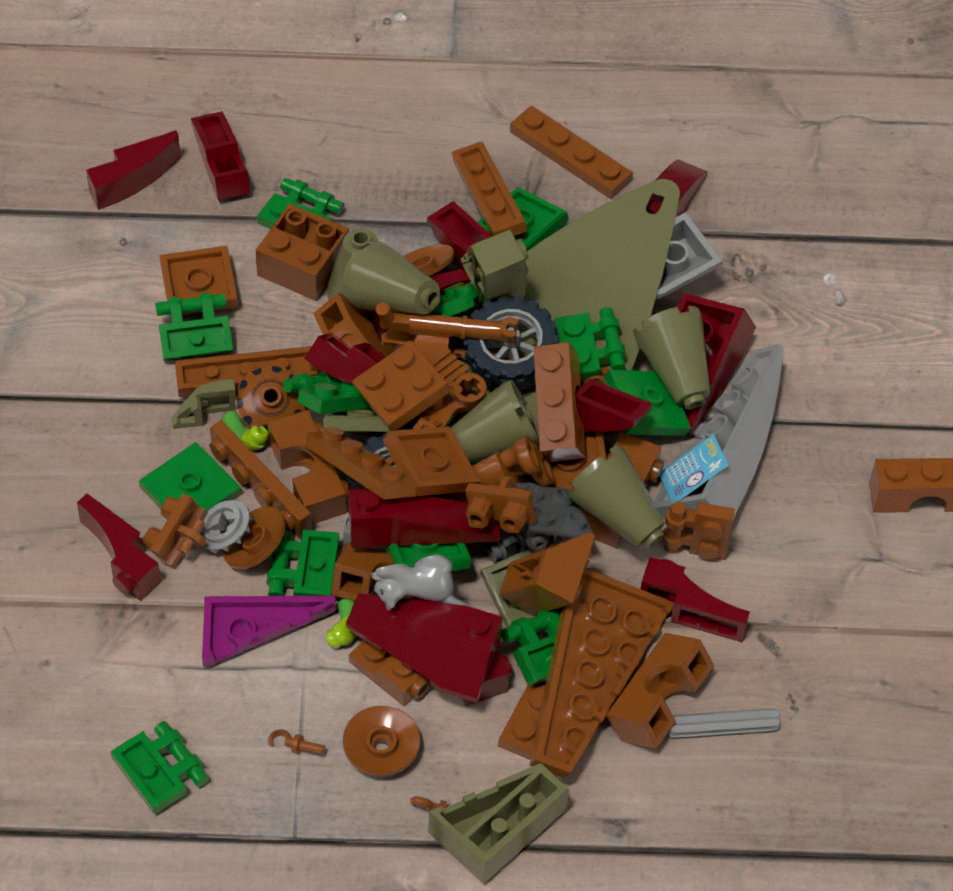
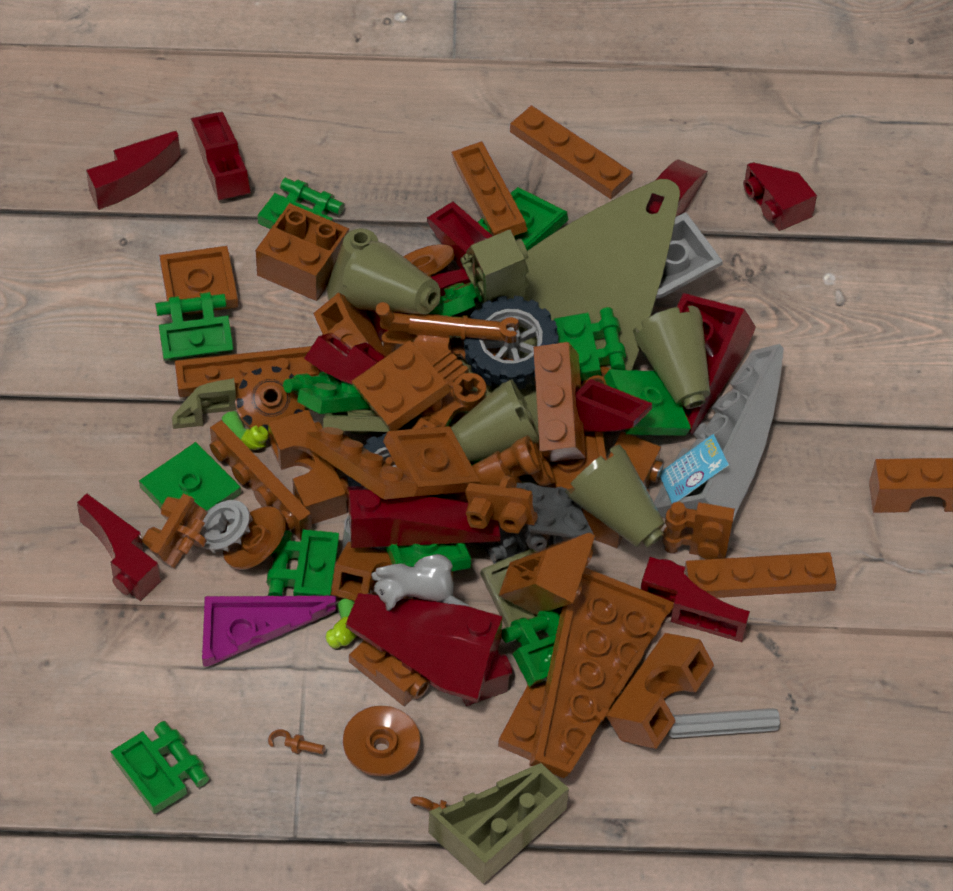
(763, 574): none -> dark orange plate
(780, 194): none -> dark red slope

